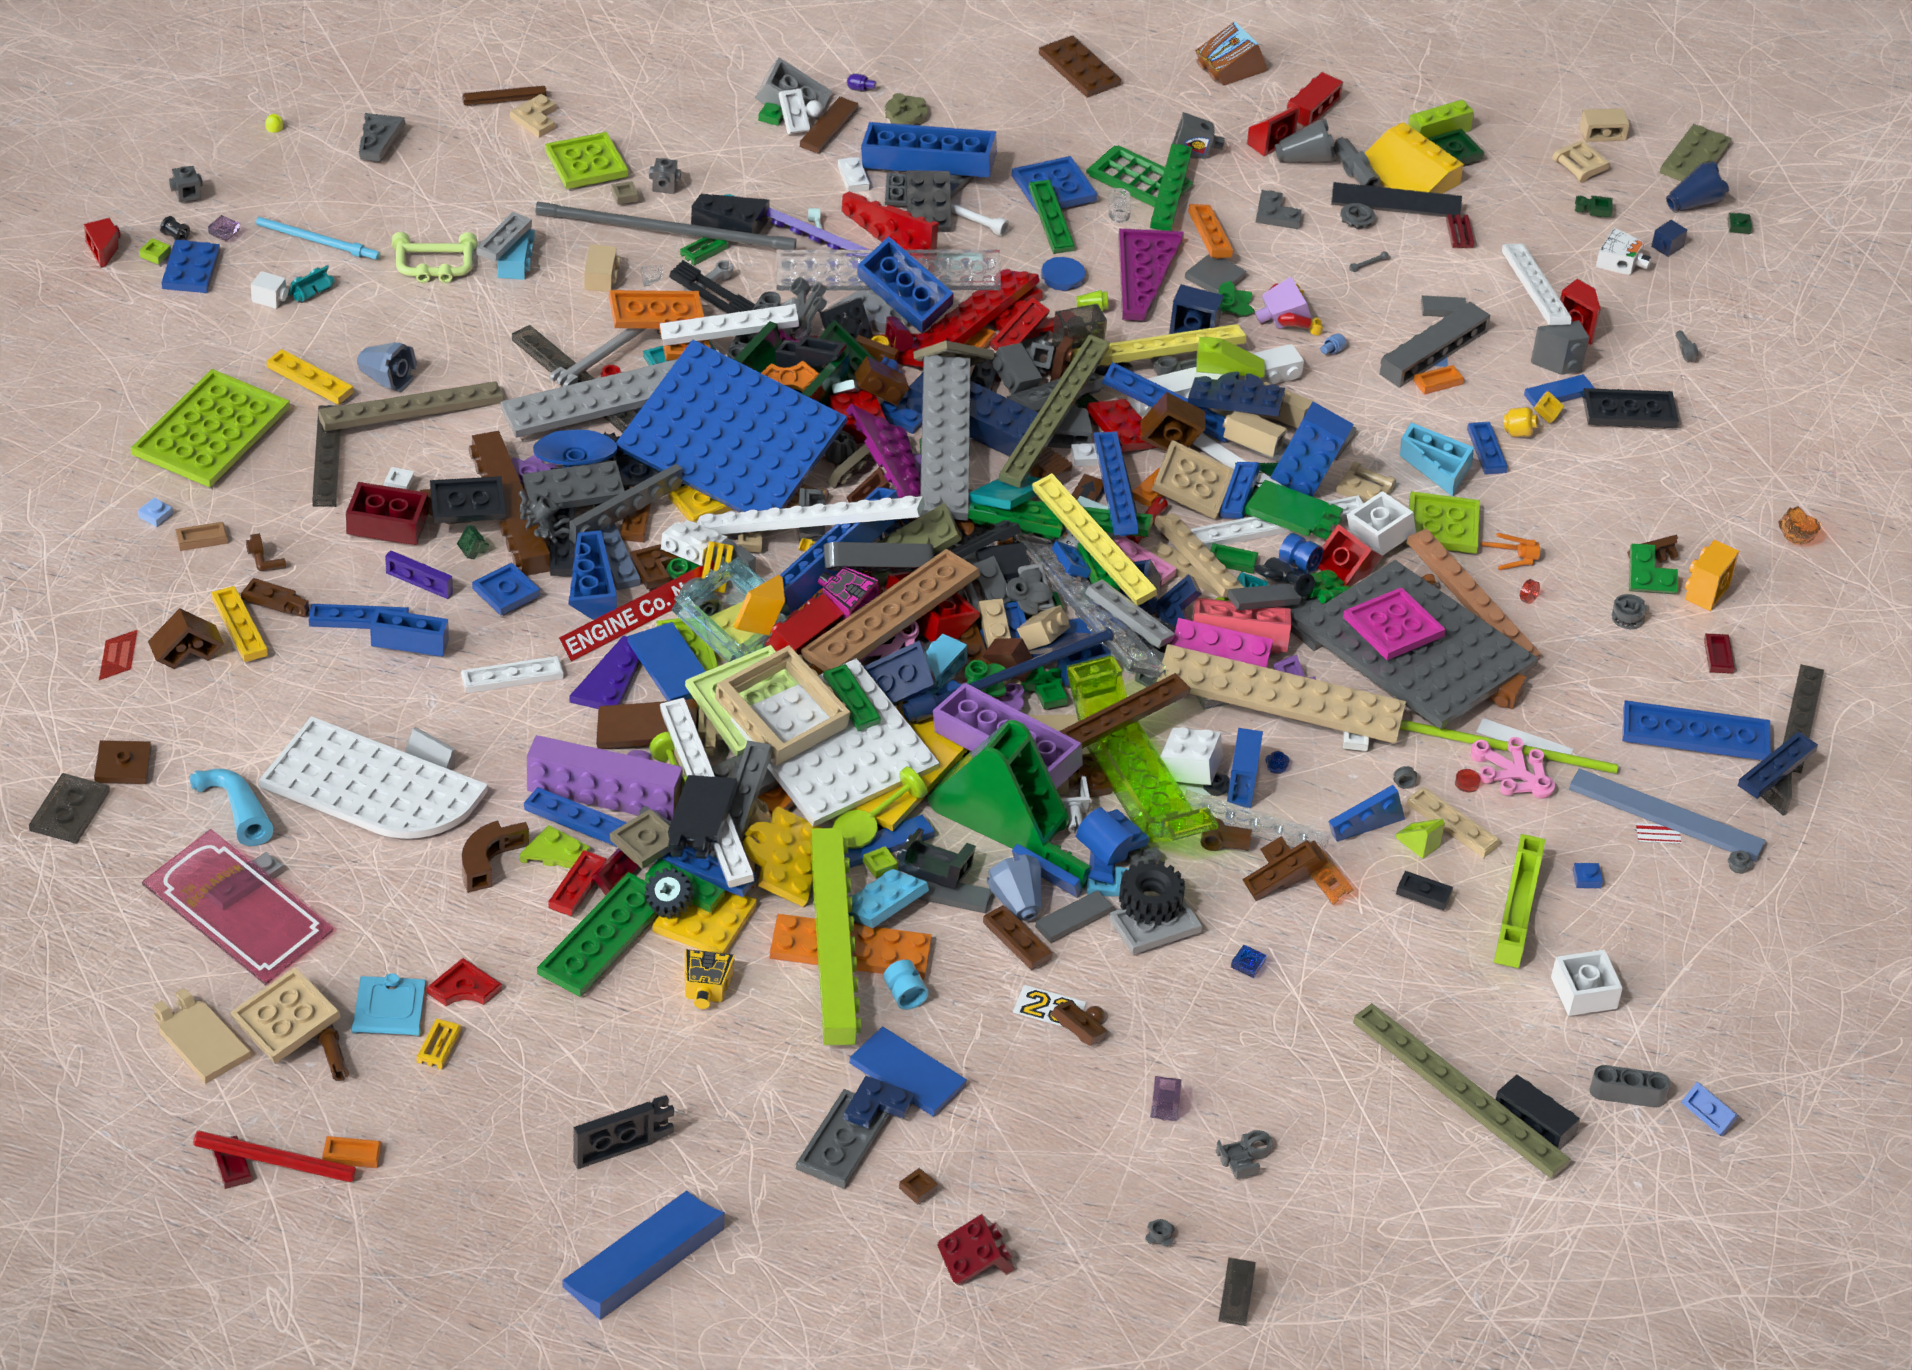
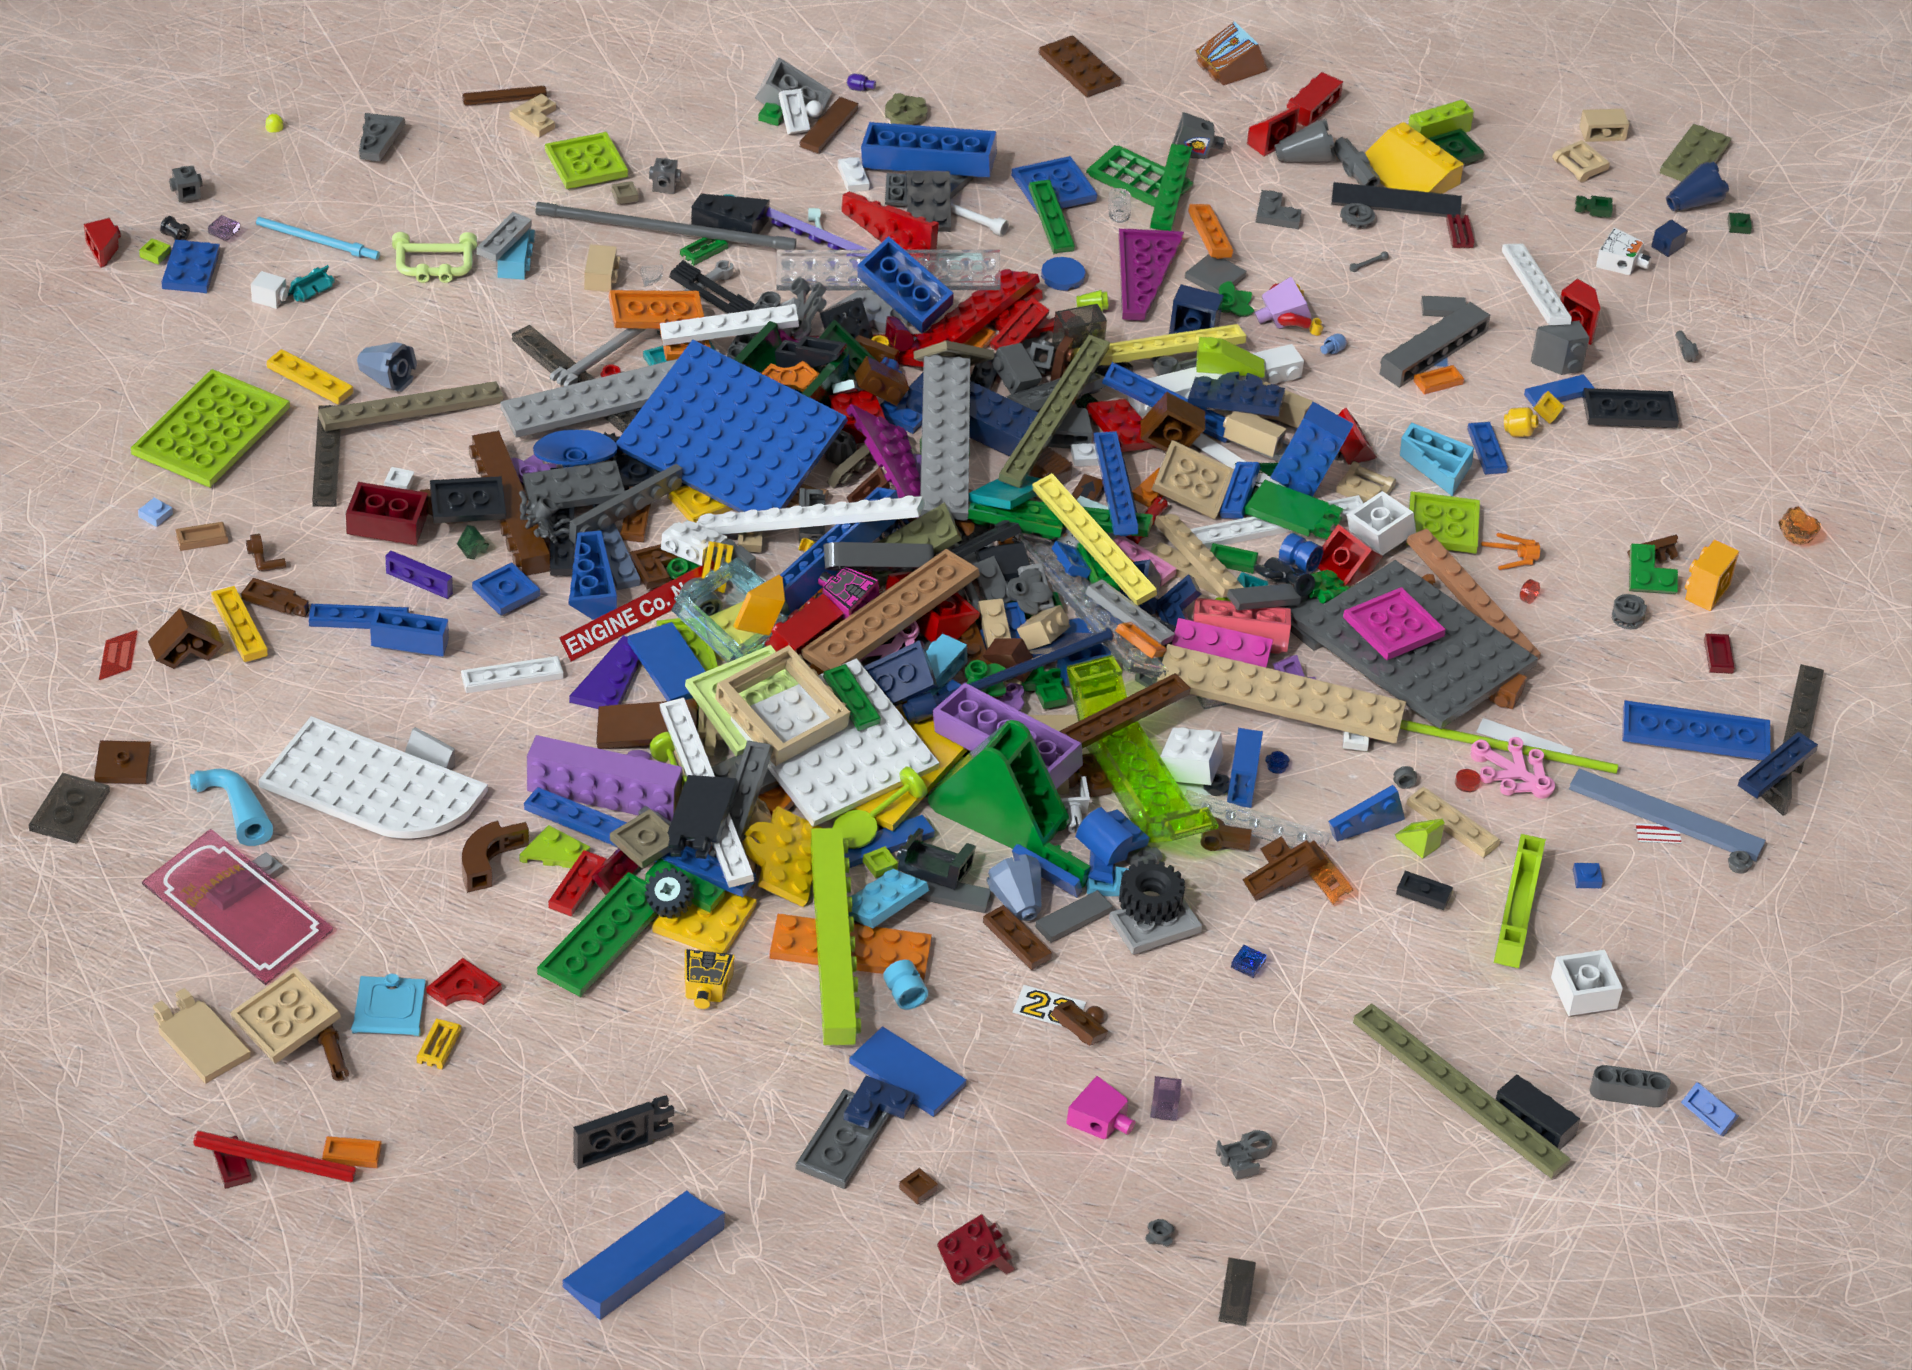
(1100, 1110): none -> dark pink torso
(1141, 640): none -> orange tile
(1356, 445): none -> red slope

